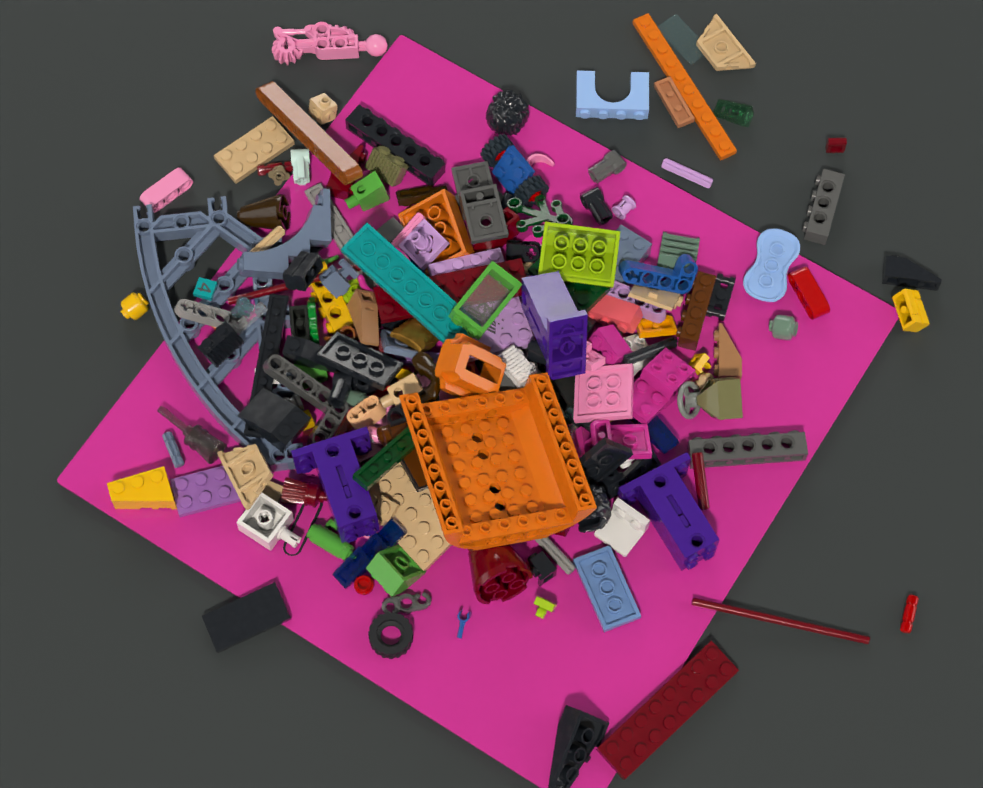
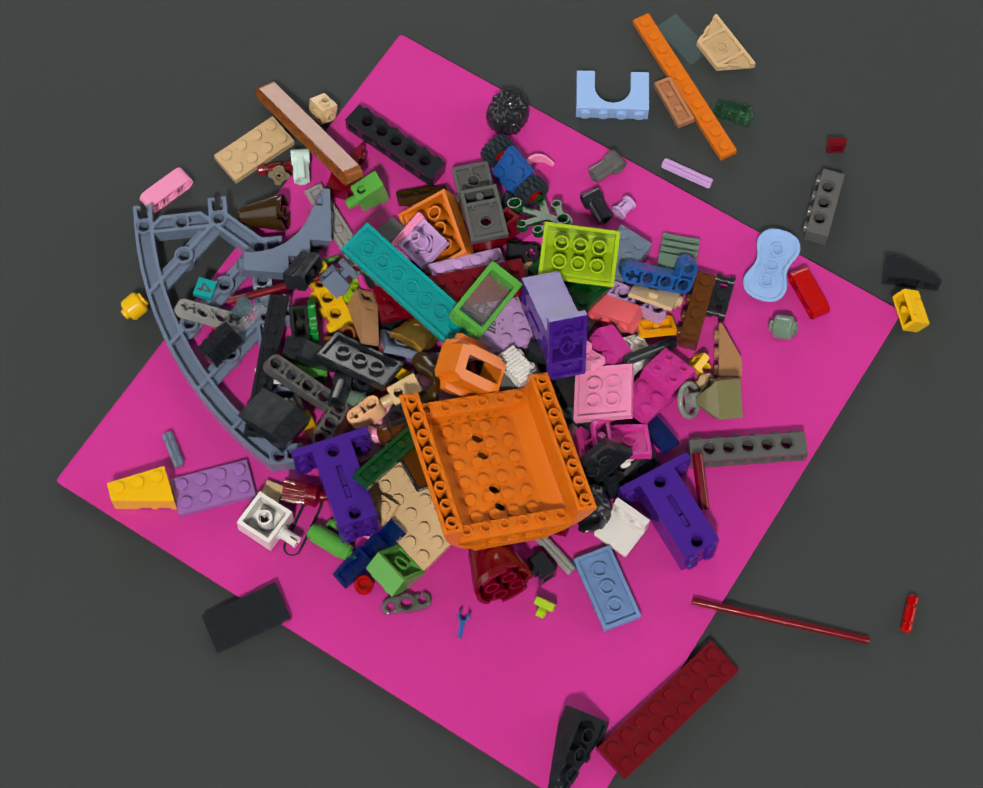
(196, 437): clear smoke piece -> none
(247, 472): tan wing -> none
(269, 240): tan axle -> none
(333, 44): bright pink arm -> none
(384, 621): black tyre -> none
(387, 166): olive brick -> none

